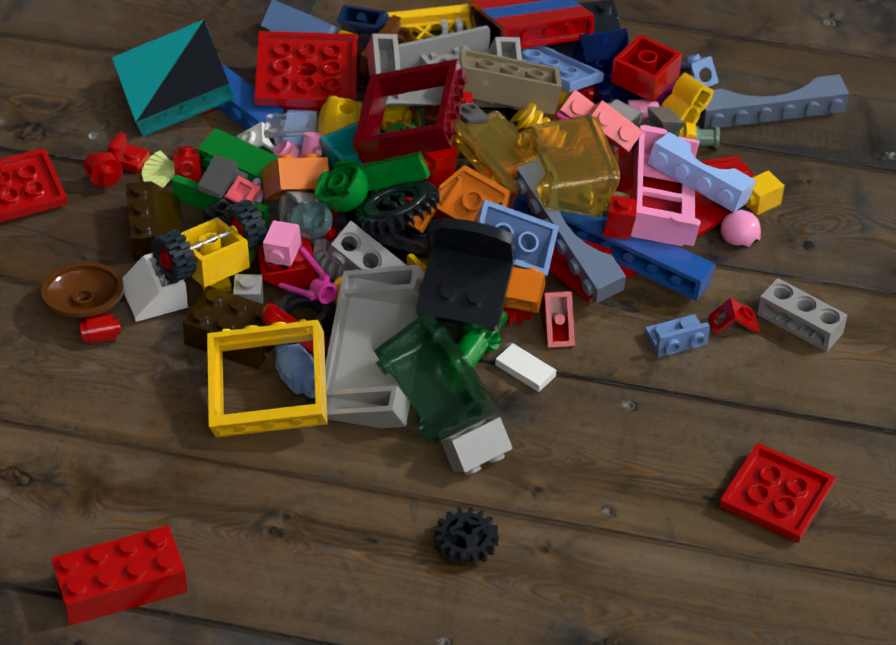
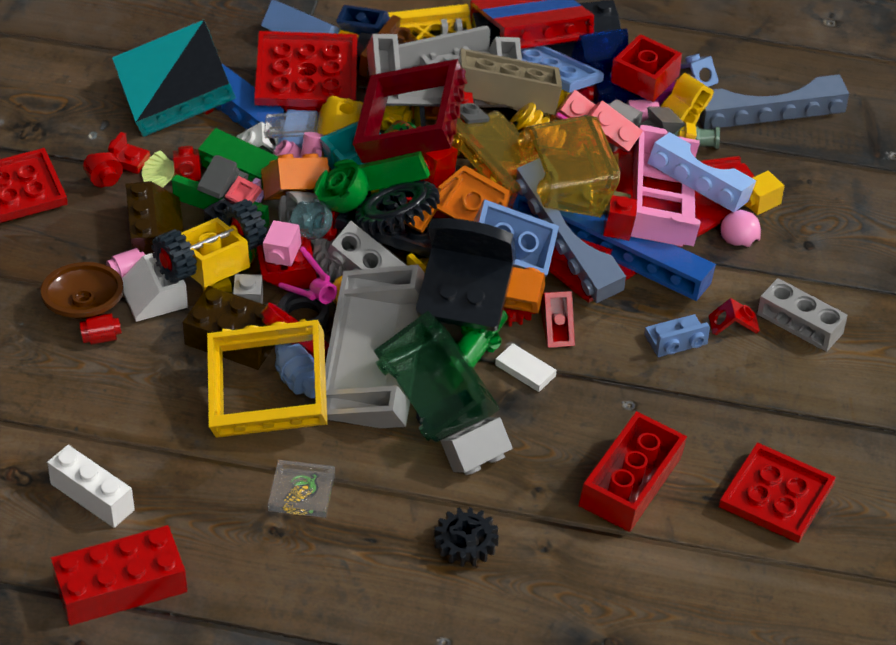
(91, 486): none -> white brick
(124, 261): none -> bright pink brick
(301, 488): none -> clear tile
(632, 471): none -> red brick

